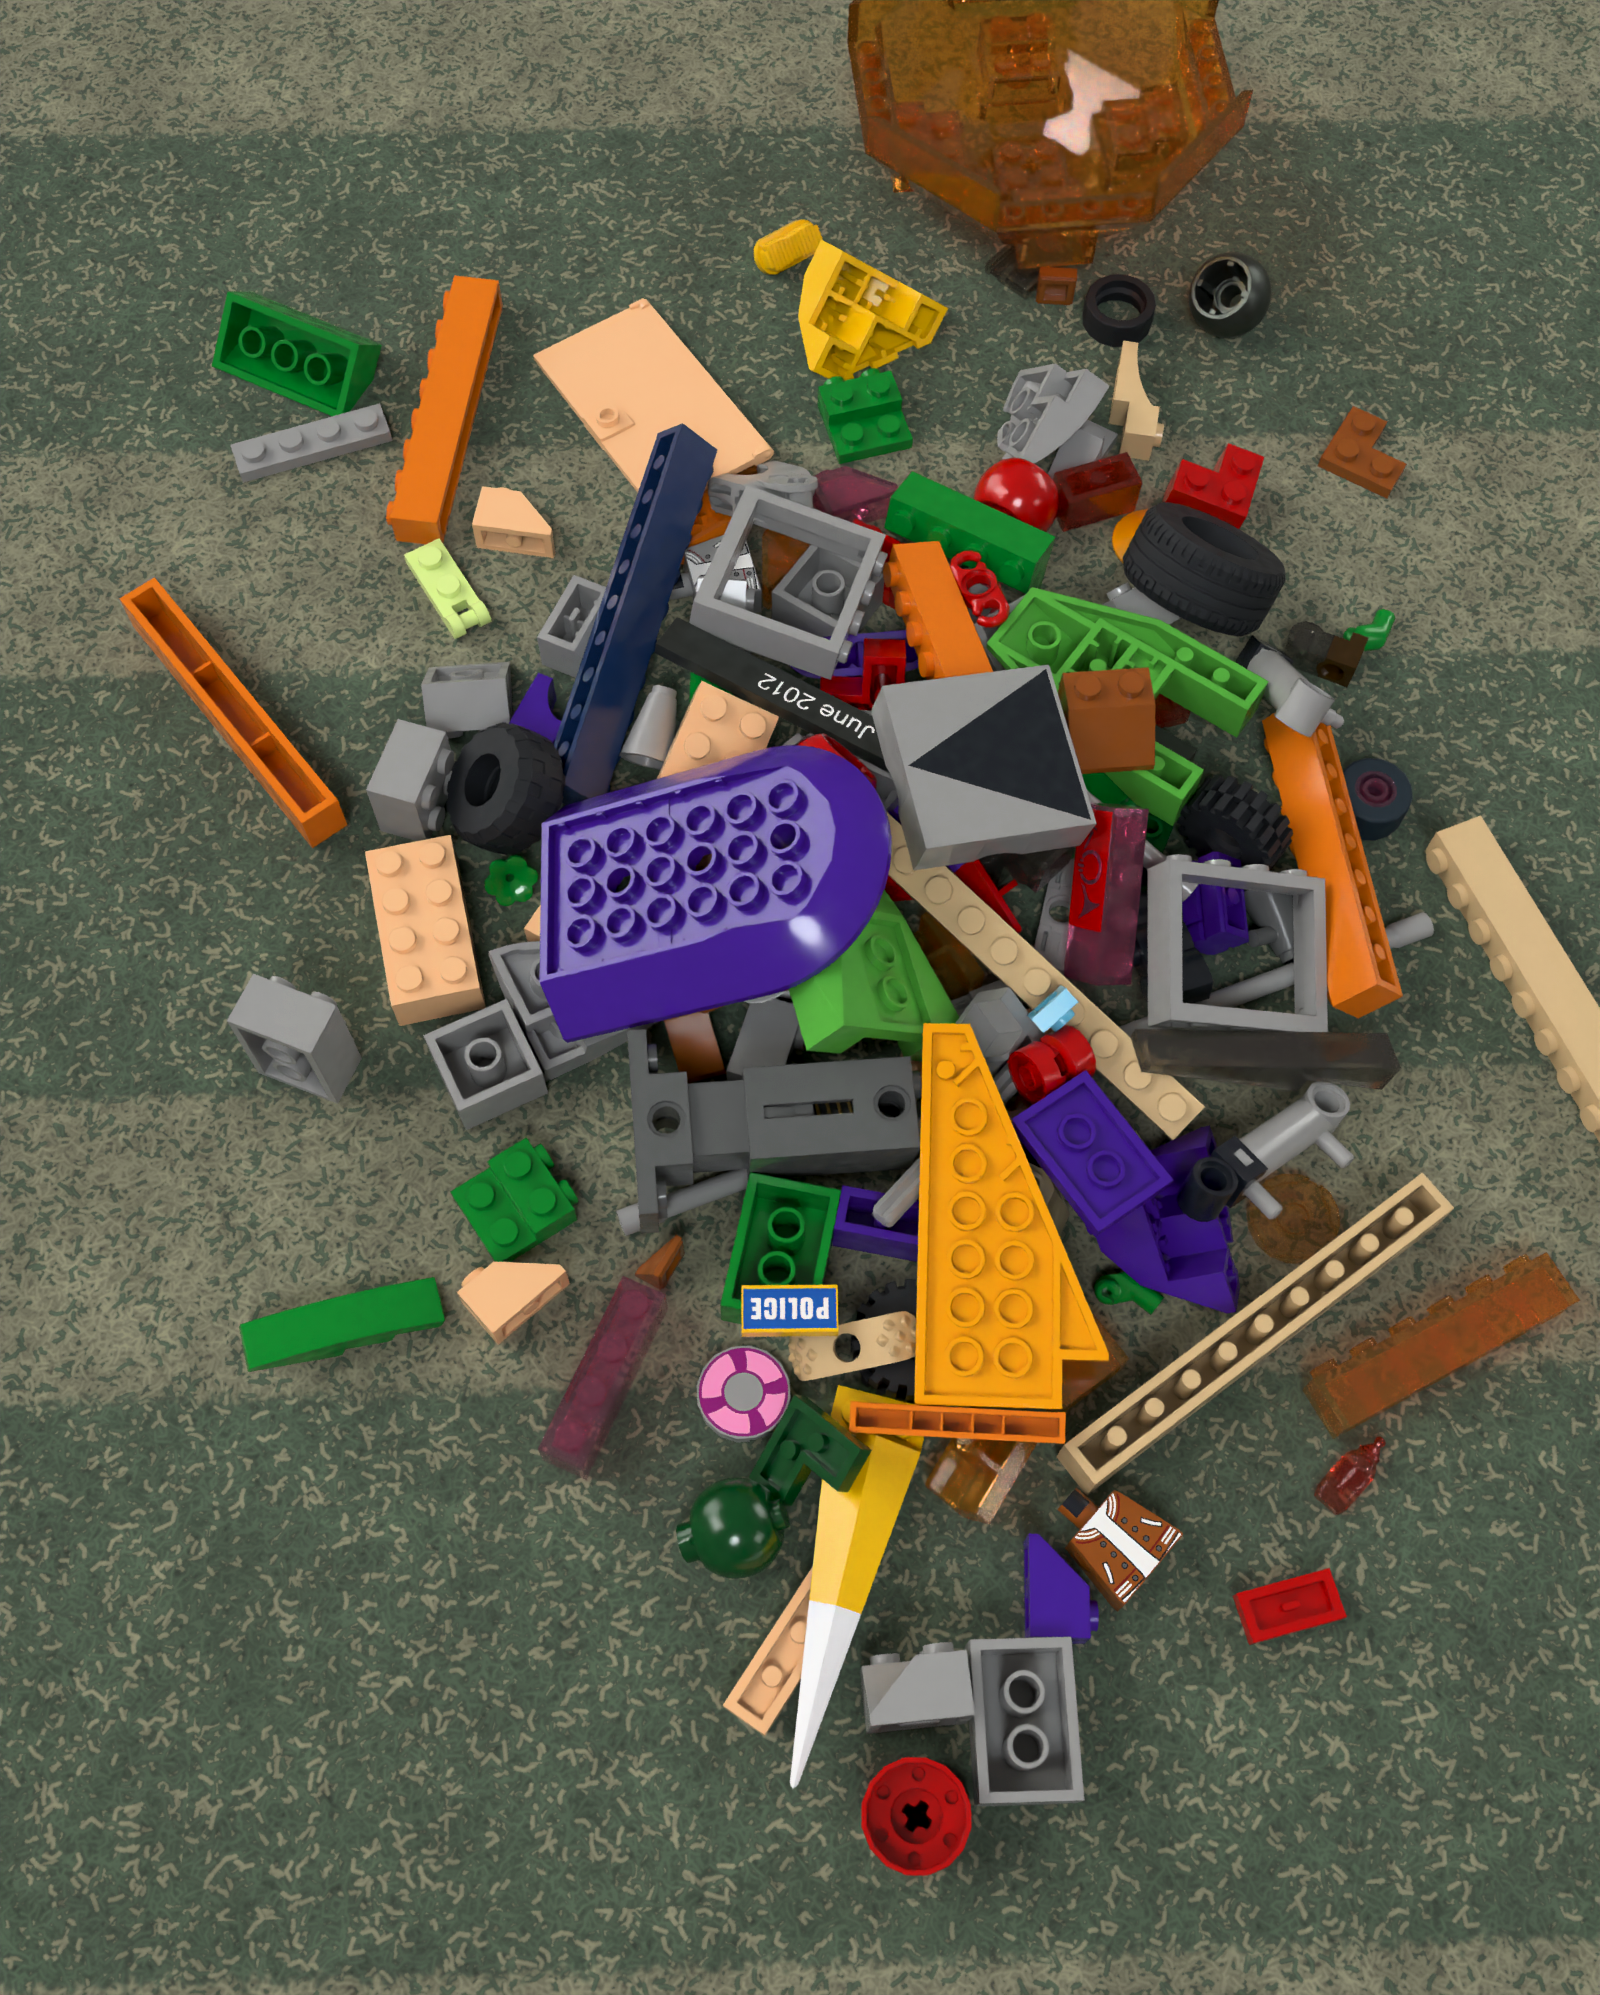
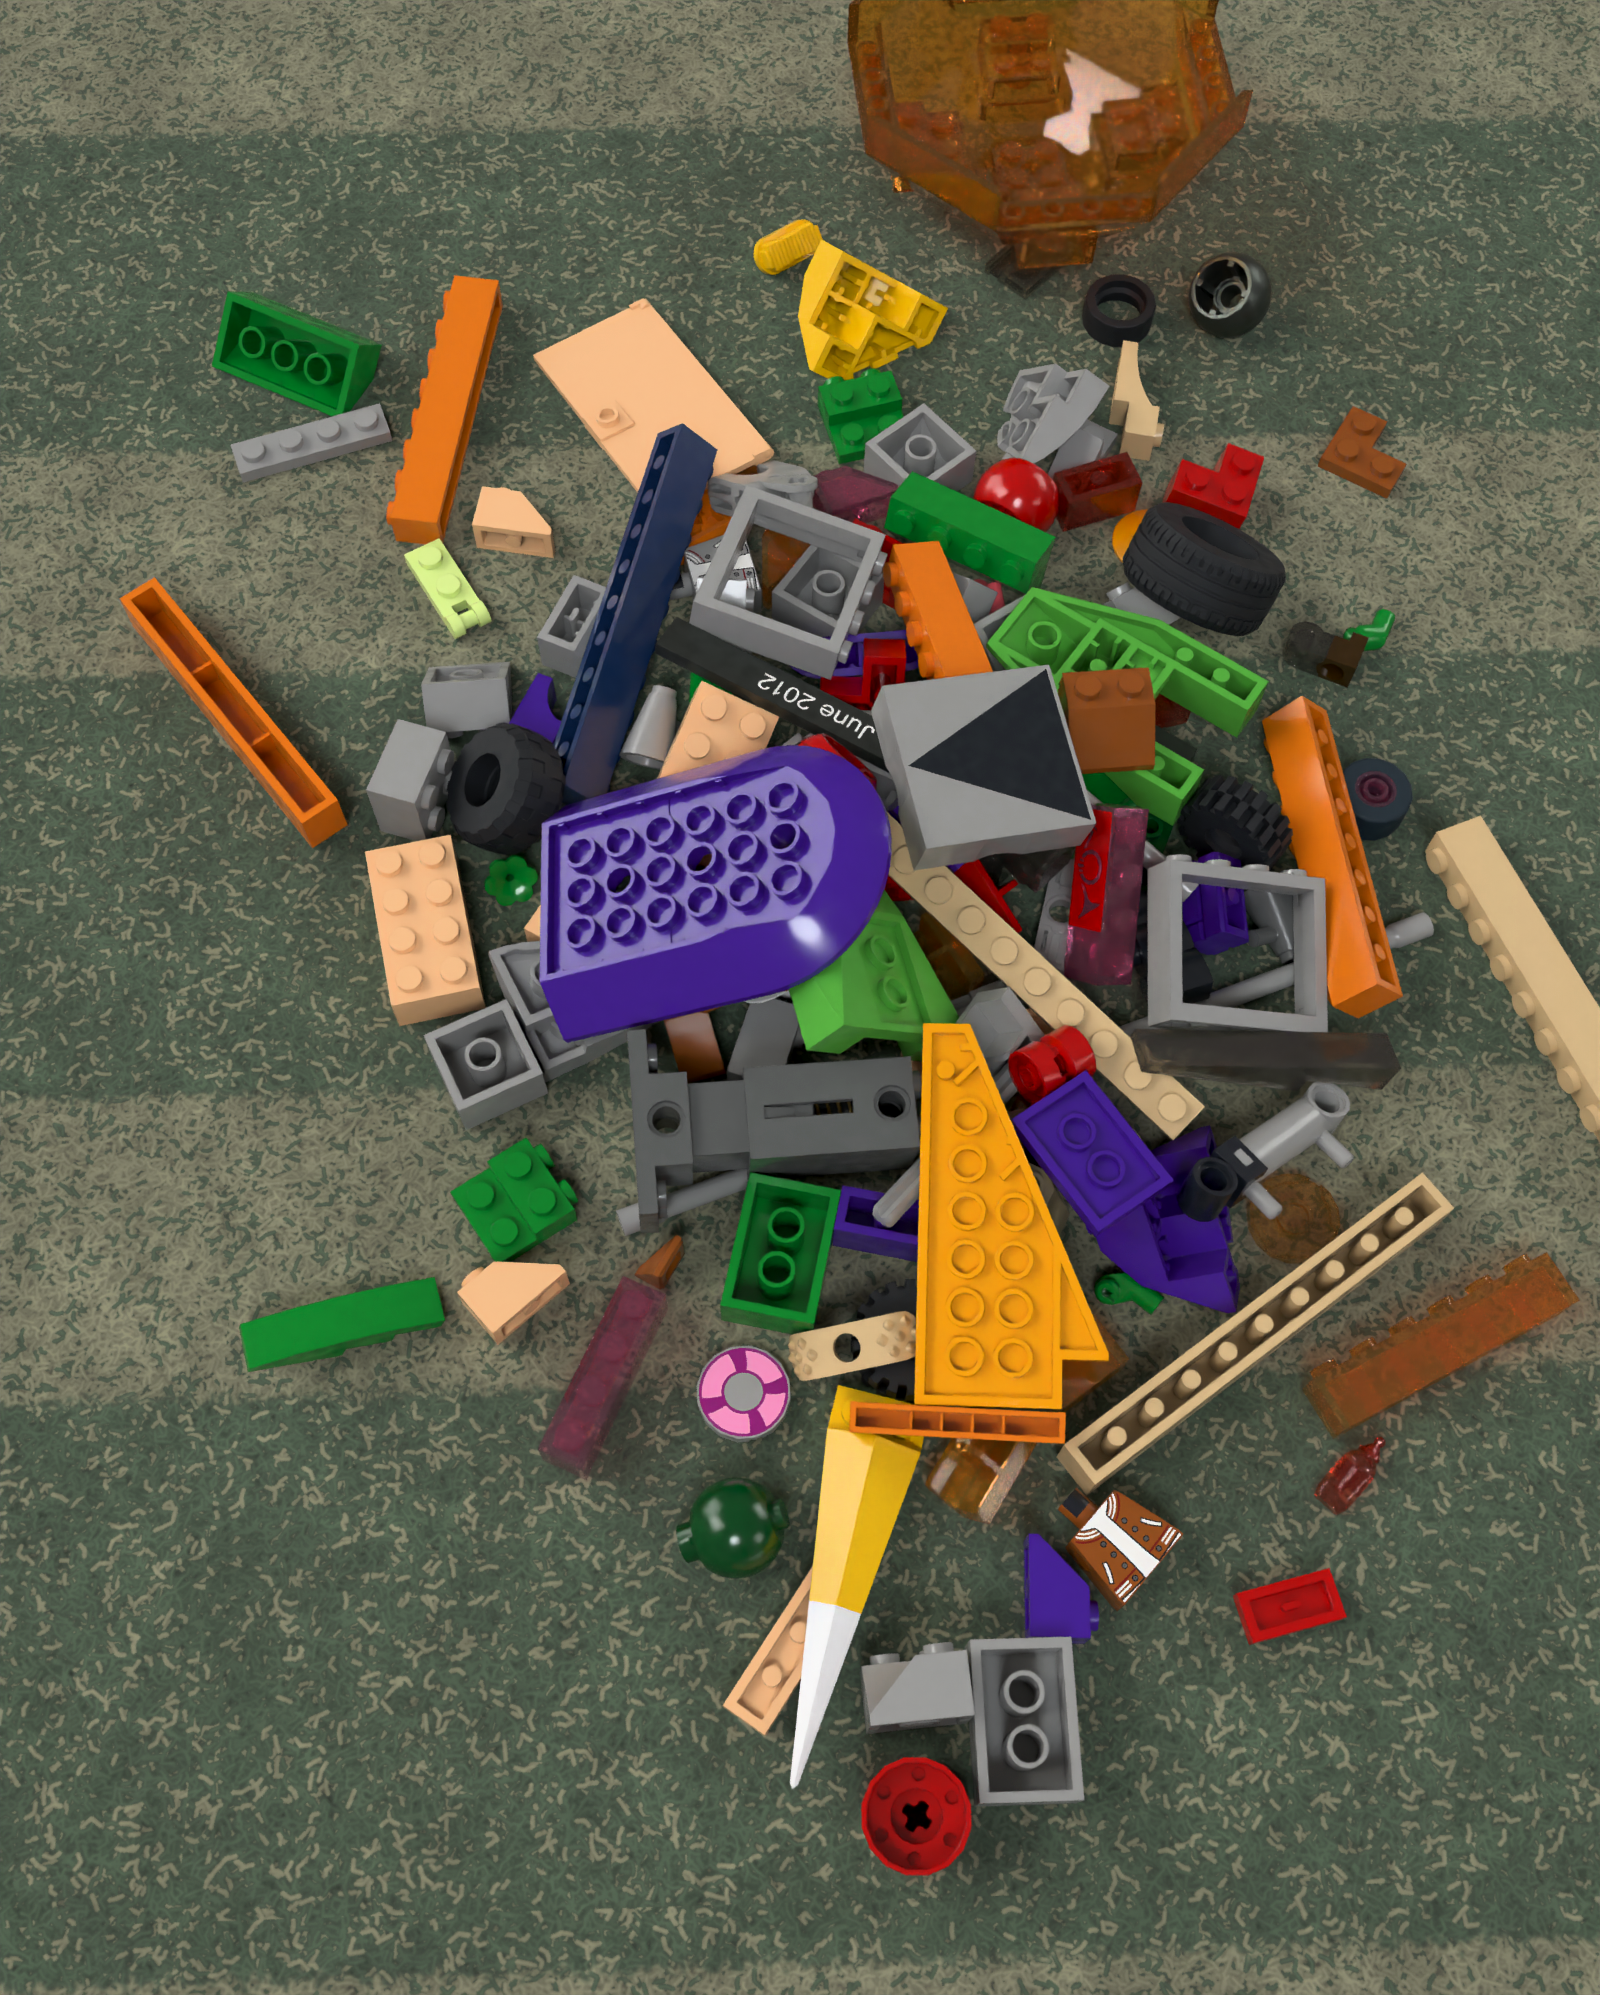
(295, 1037): light grey brick -> none
(789, 1310): tile -> none
(805, 1443): dark green plate -> none
(921, 445): none -> light grey slope
(991, 599): red piece -> none
(1054, 1010): medium azure plate -> none
(1056, 285): dark orange tile -> none
(1288, 691): light grey piece -> none

